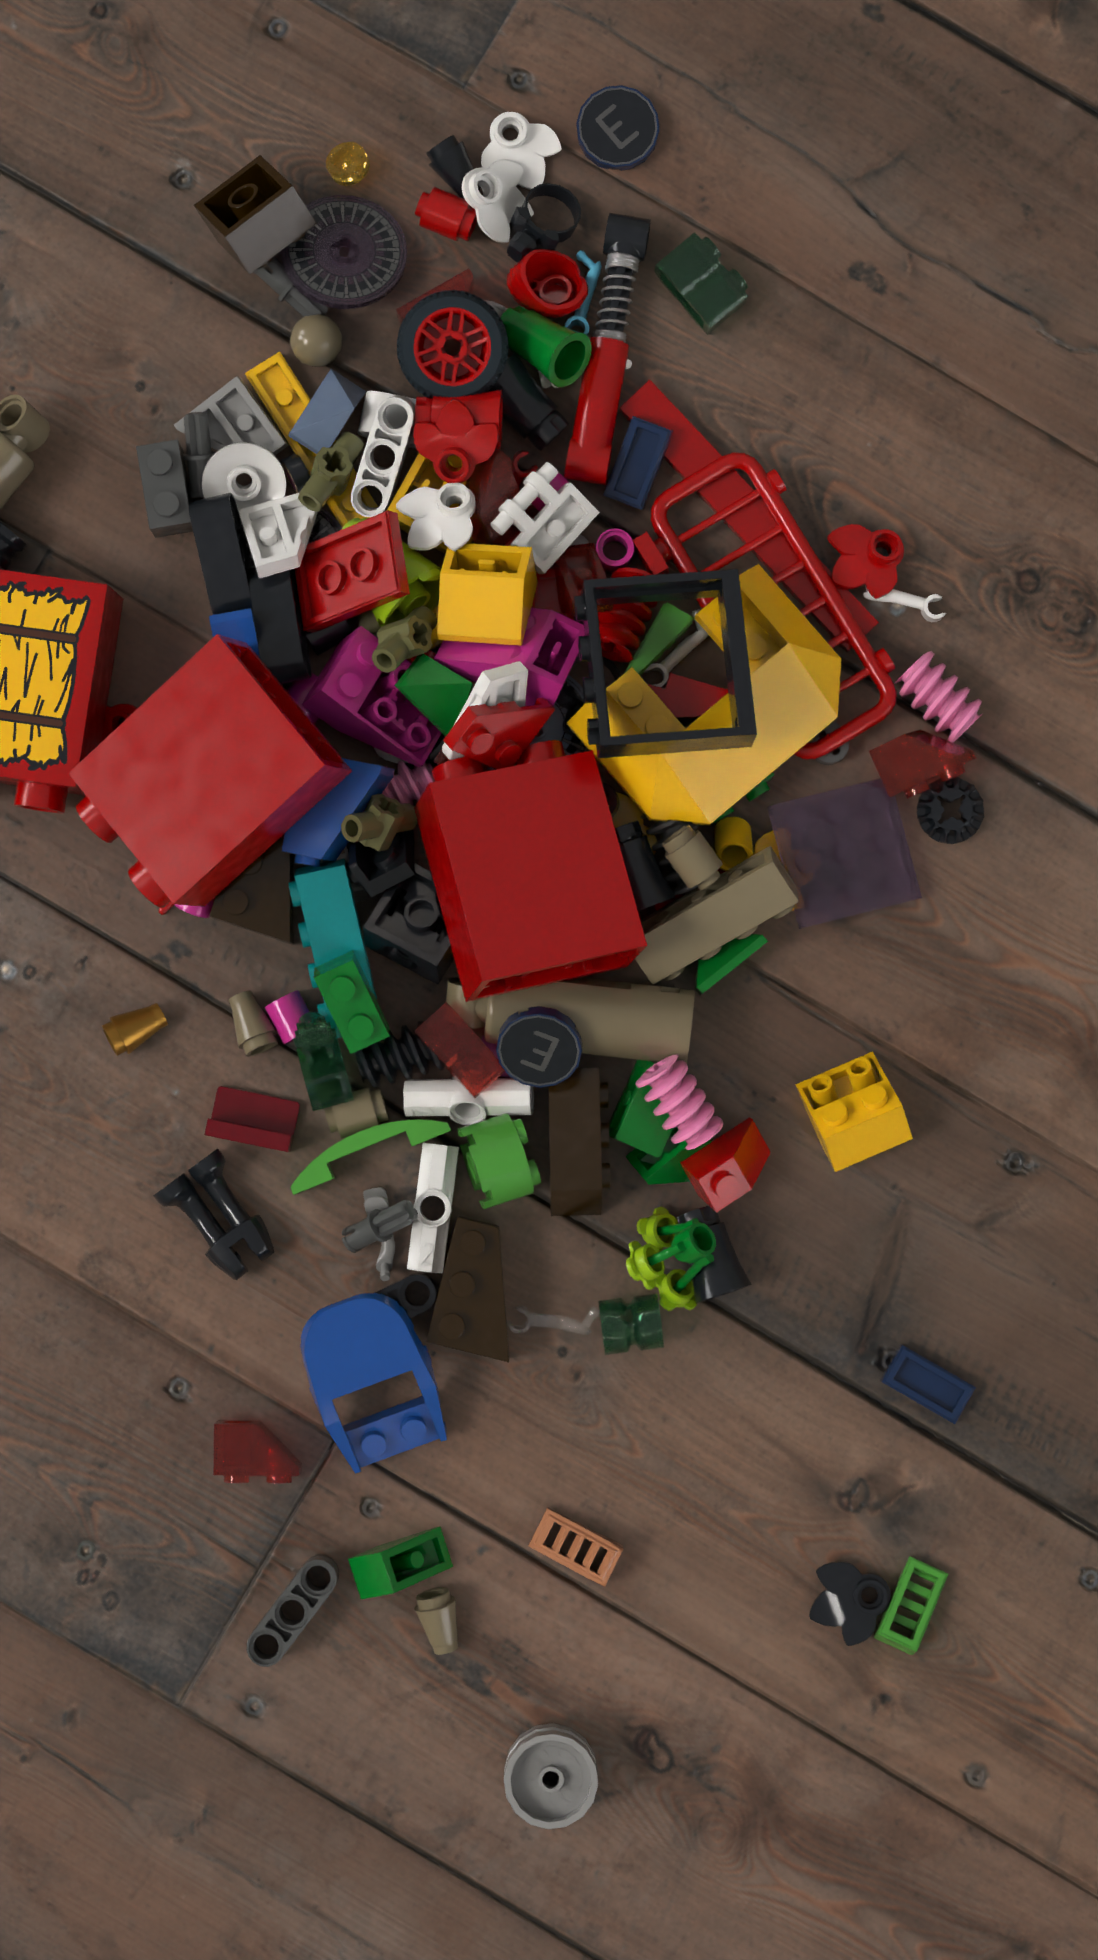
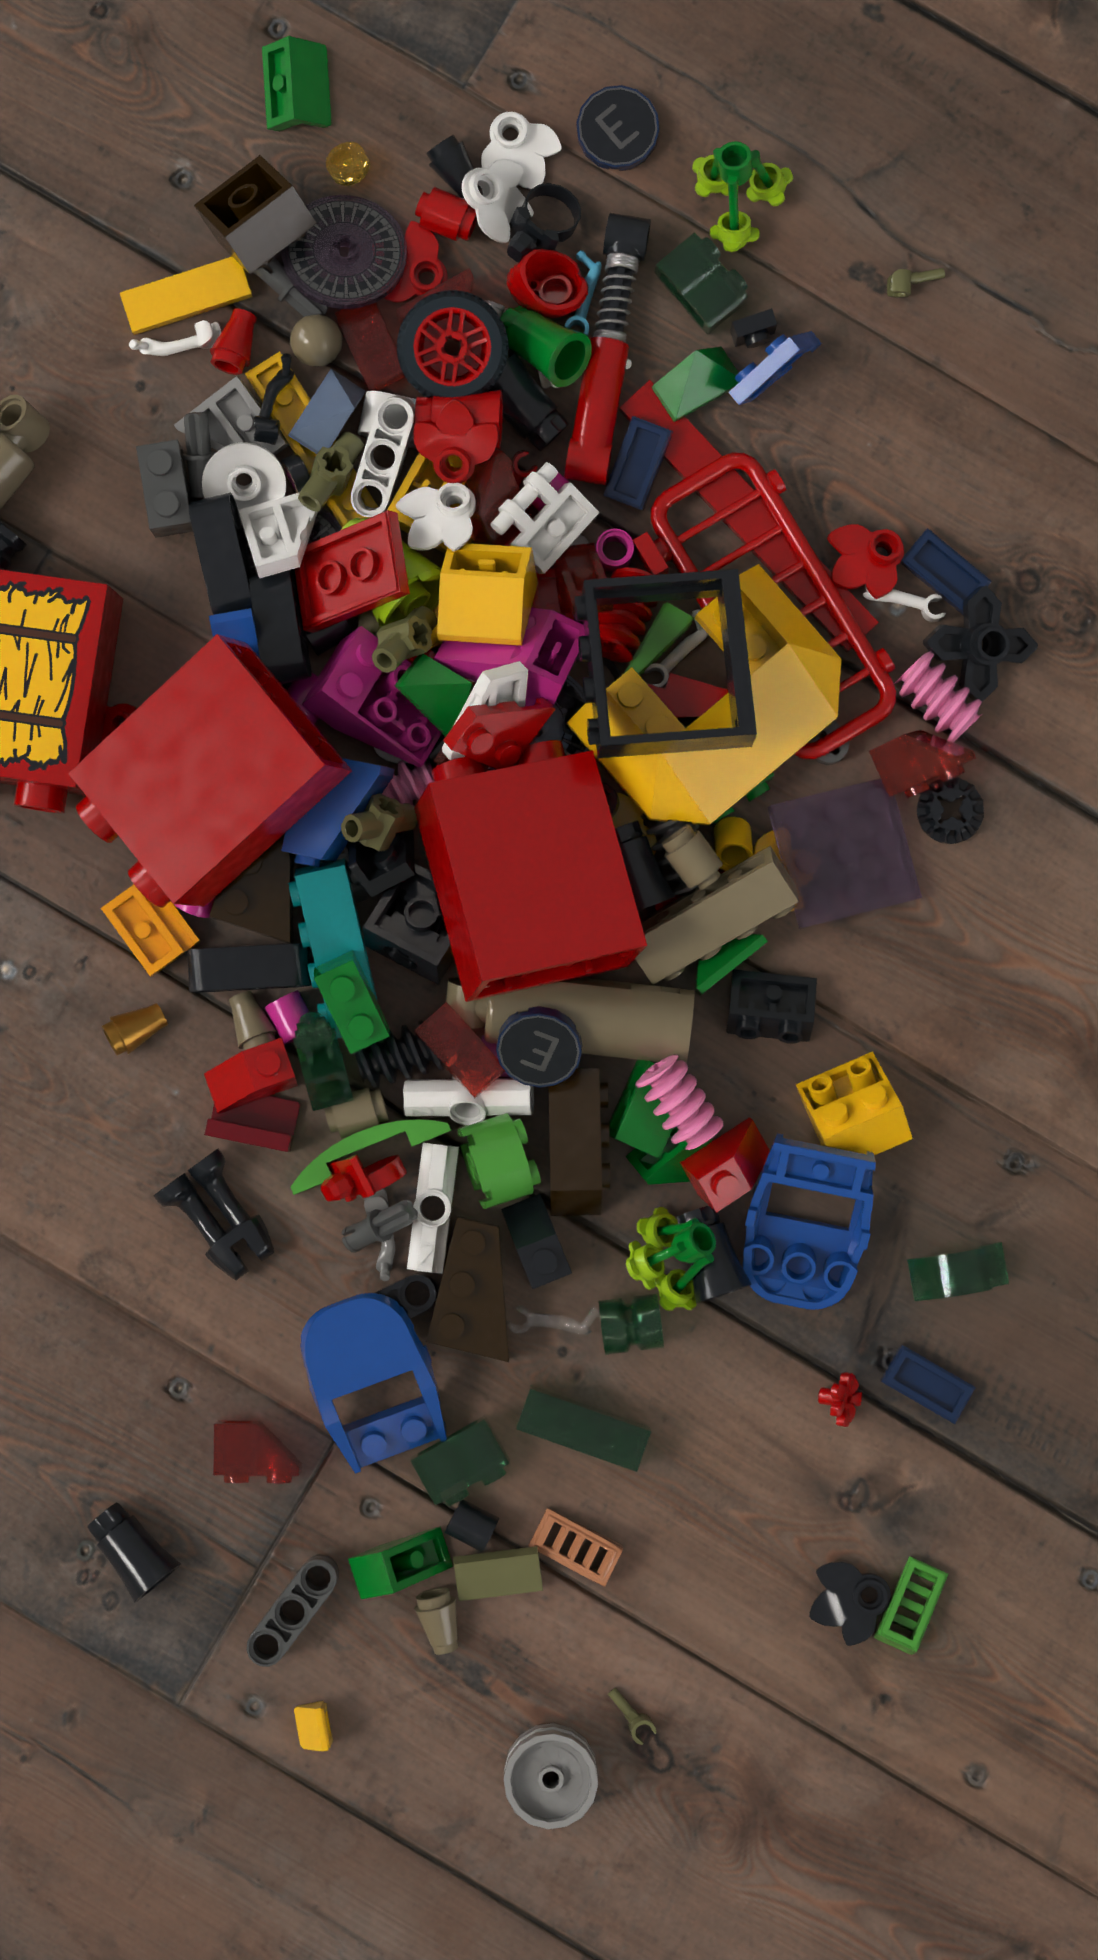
(132, 1551): none -> black plant
(151, 932): none -> light orange plate
(185, 295): none -> yellow tile
(205, 339): none -> white piece
(234, 345): none -> red cone
(248, 968): none -> black beam
(251, 1076): none -> red slope
(266, 428): none -> black piece
(296, 84): none -> green panel
(313, 1726): none -> yellow slope
(352, 1179): none -> red piece
(371, 345): none -> clear red slope
(421, 258): none -> red plate
(460, 1461): none -> clear green brick
(472, 1525): none -> black beam
(498, 1573): none -> olive tile
(536, 1241): none -> black slope
(583, 1428): none -> clear green brick
(631, 1715): none -> olive hand
(696, 382): none -> green slope
(723, 174): none -> plant
(754, 329): none -> black plate
(771, 1006): none -> black bracket
(782, 354): none -> wing
(799, 1258): none -> blue slope
(842, 1398): none -> red plant
(900, 281): none -> olive hand
(943, 569): none -> dark blue tile
(958, 1272): none -> clear green brick
(981, 624): none -> black plant

